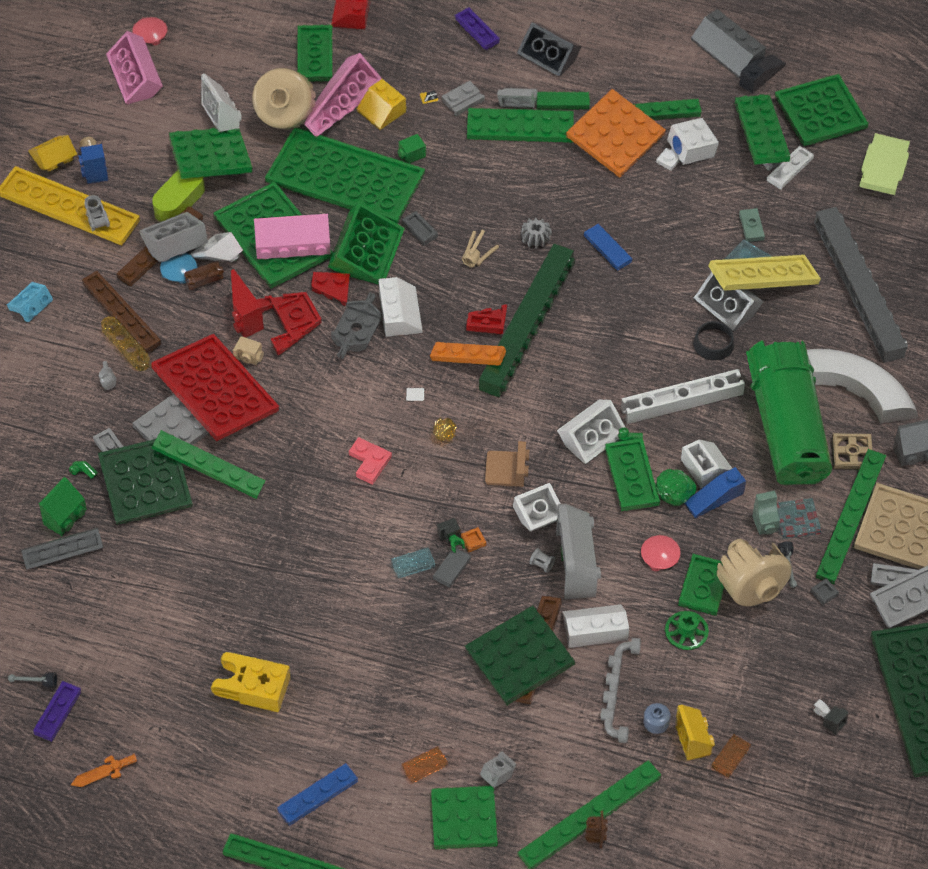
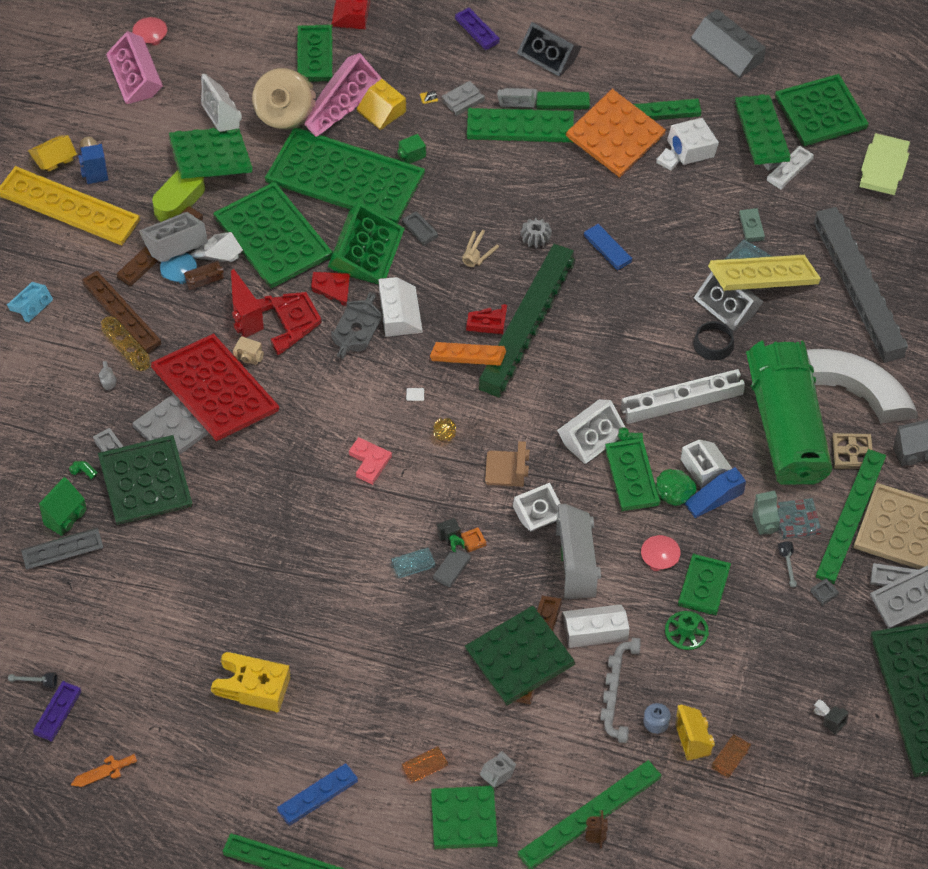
(95, 212): light grey piece -> none
(208, 464): green plate -> none
(292, 236): bright pink slope -> none
(542, 560): light grey bush -> none
(750, 575): tan piece -> none
(759, 72): black slope -> none

